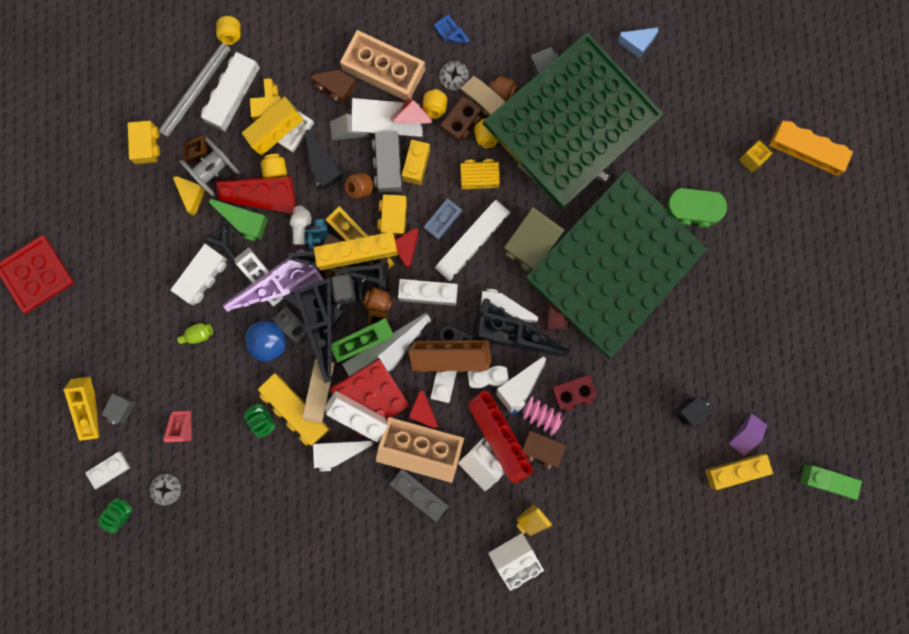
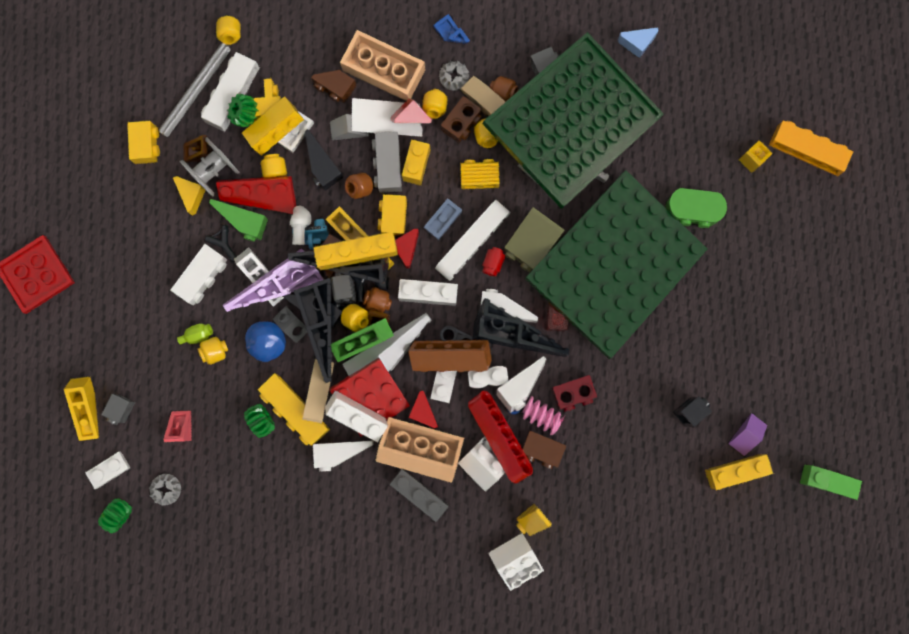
(212, 350): none -> yellow head
(242, 110): none -> green gear
(354, 317): none -> yellow head
(493, 261): none -> red brick

